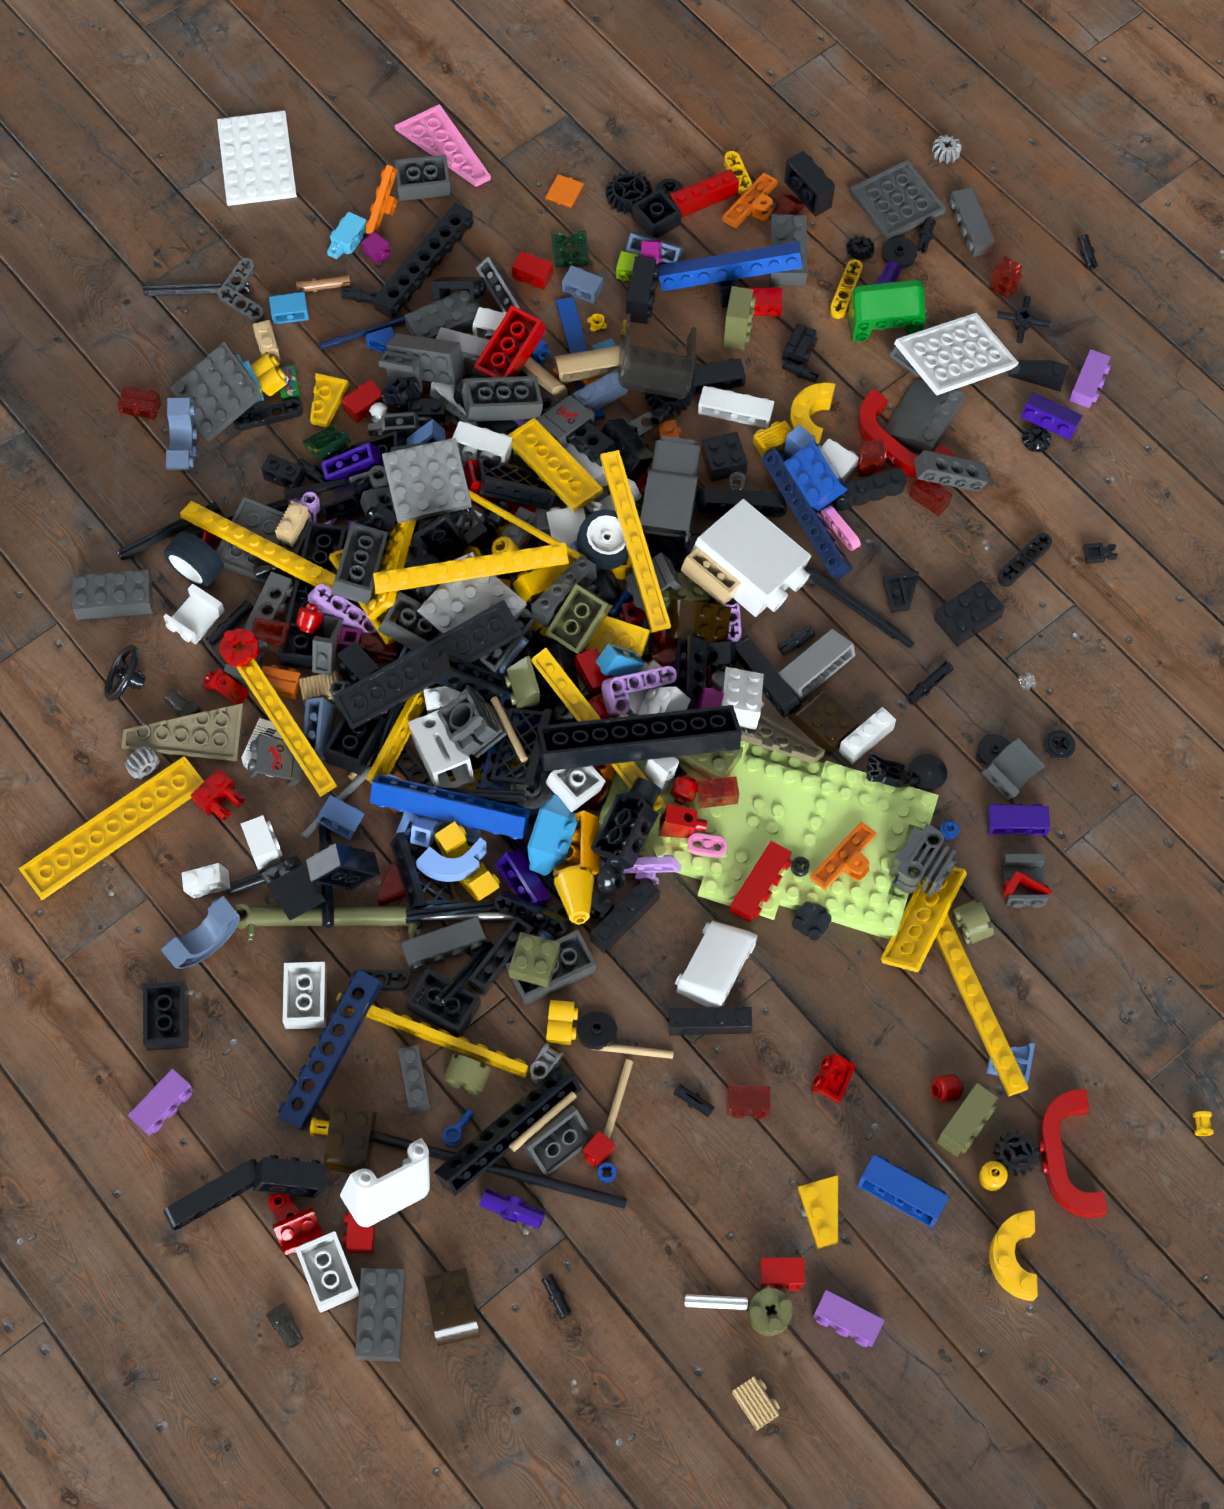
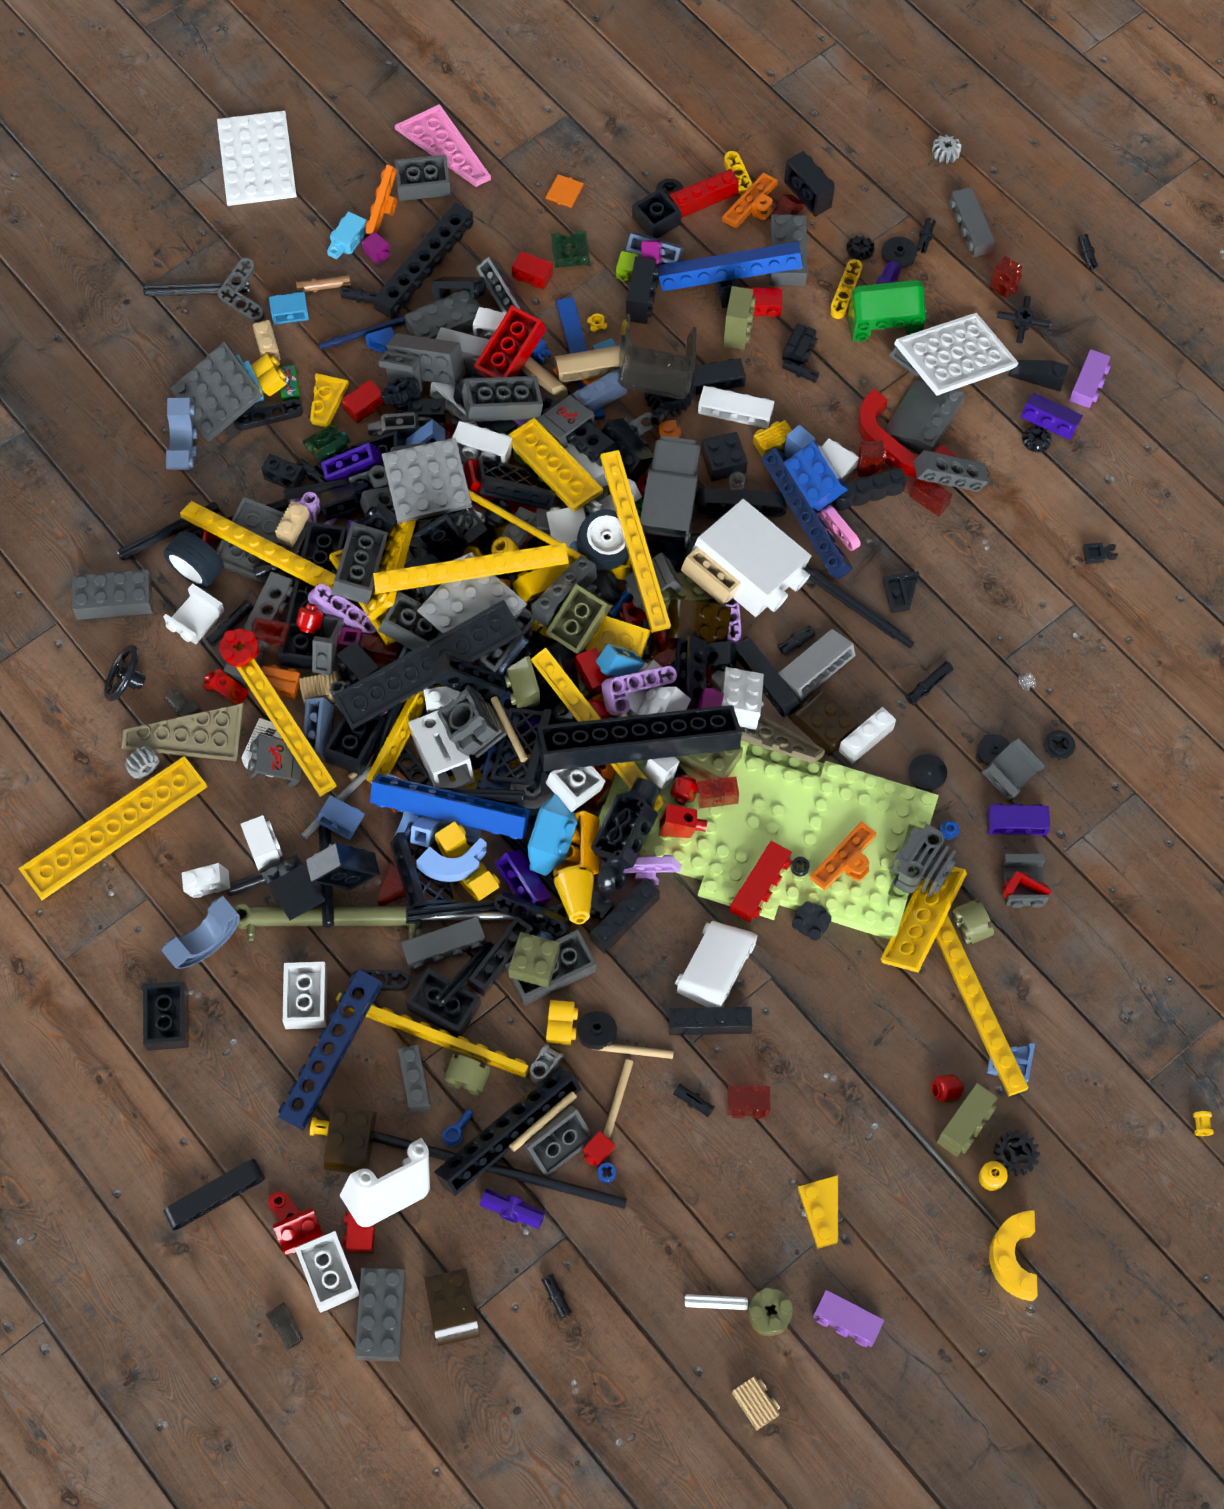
(139, 403): clear red brick -> none
(161, 1102): medium lavender brick -> none
(213, 792): red brick -> none
(289, 1176): black brick -> none
(377, 410): white piece -> none
(582, 284): sand blue brick -> none
(628, 188): black gear -> none
(707, 844): bright pink plate -> none
(782, 1273): red brick -> none
(807, 402): yellow brick -> none
(833, 1077): red bracket -> none
(889, 772): black tile -> none
(897, 200): dark grey plate -> none
(903, 1190): blue brick -> none
(969, 613): black brick -> none
(1024, 559): black beam -> none
(1053, 1164): red arch -> none

